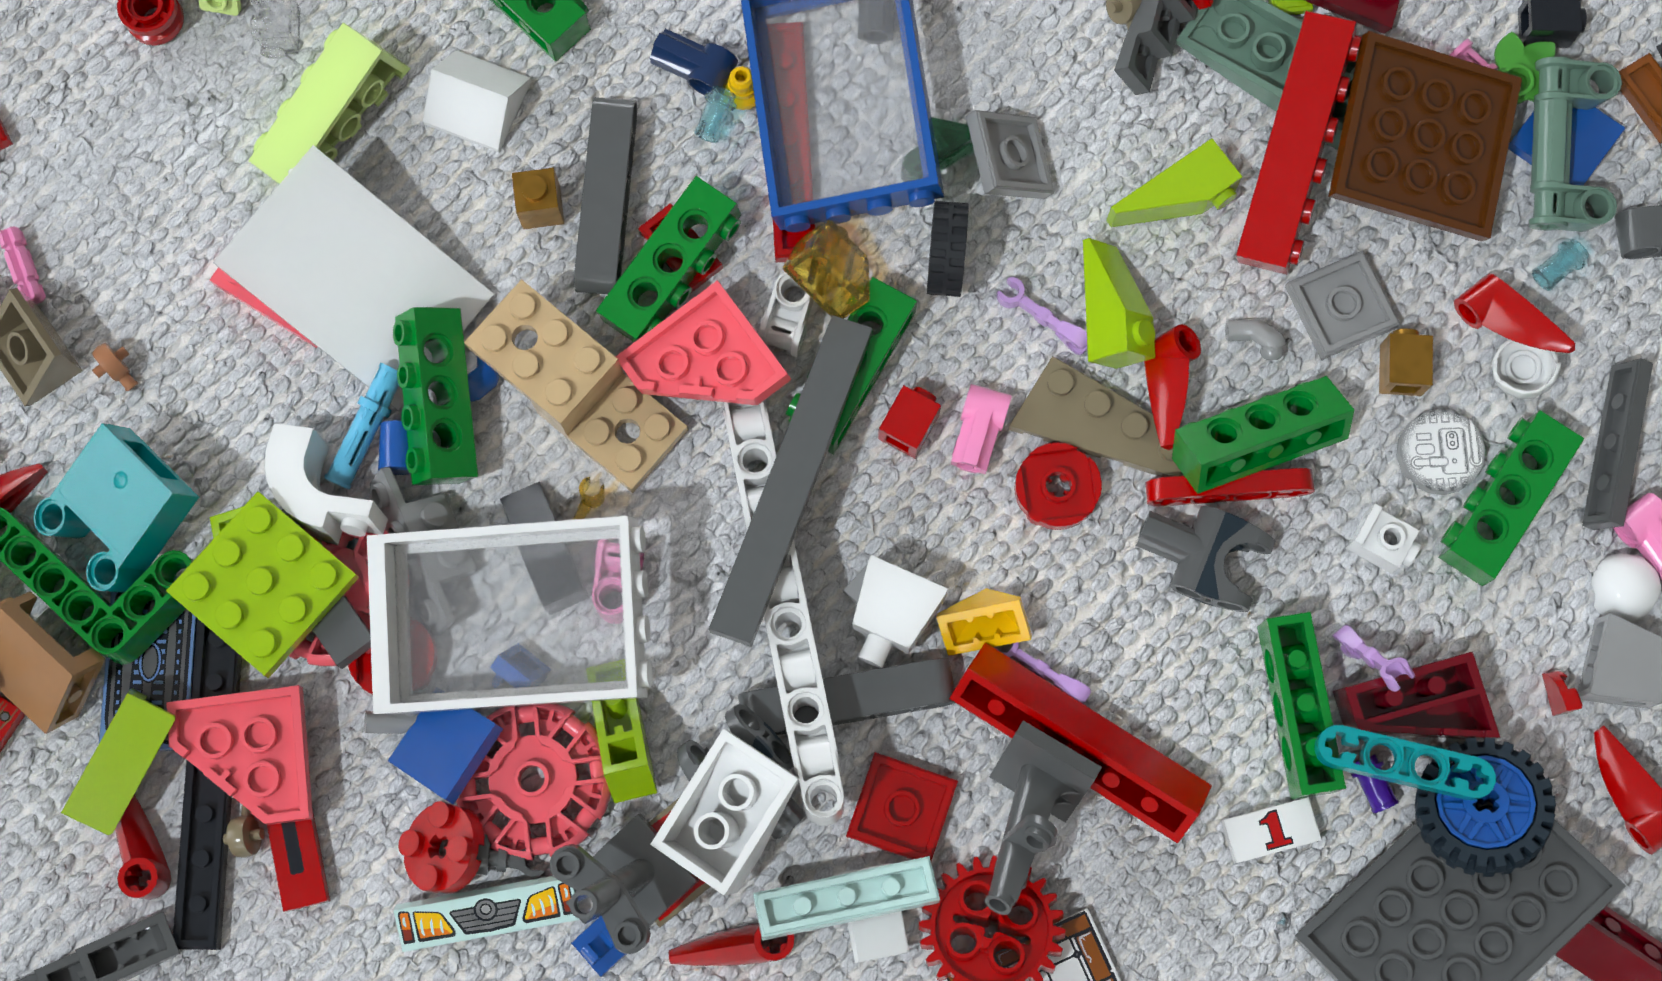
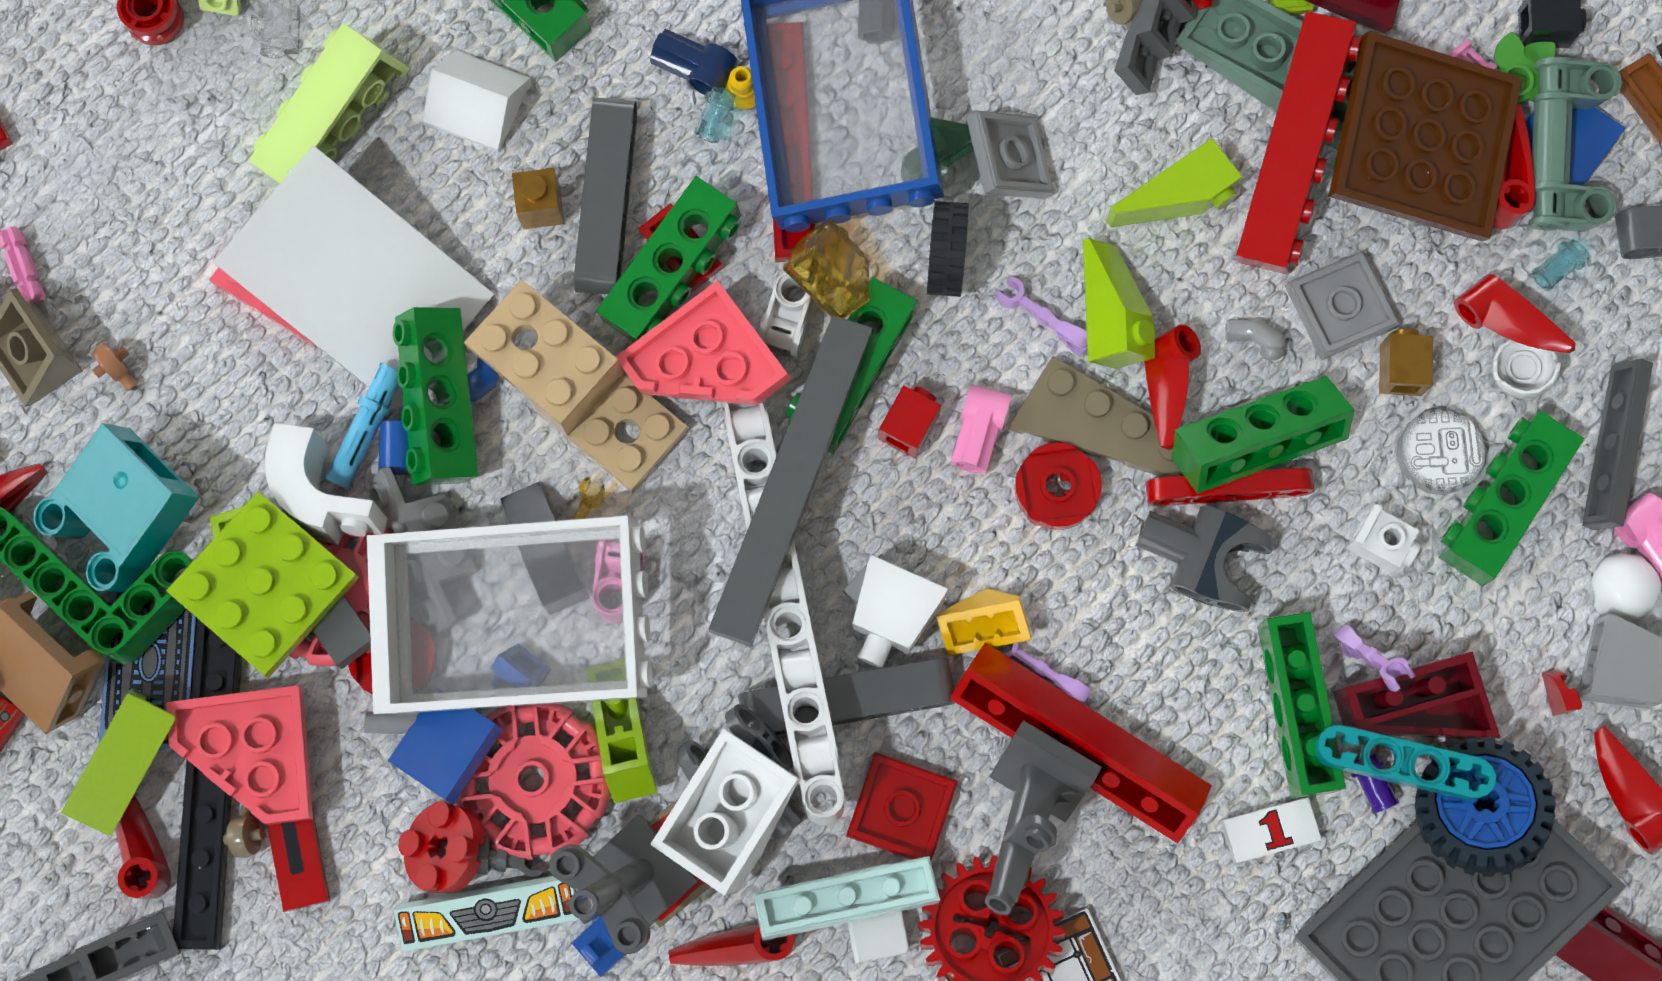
(1517, 184): none -> red piece

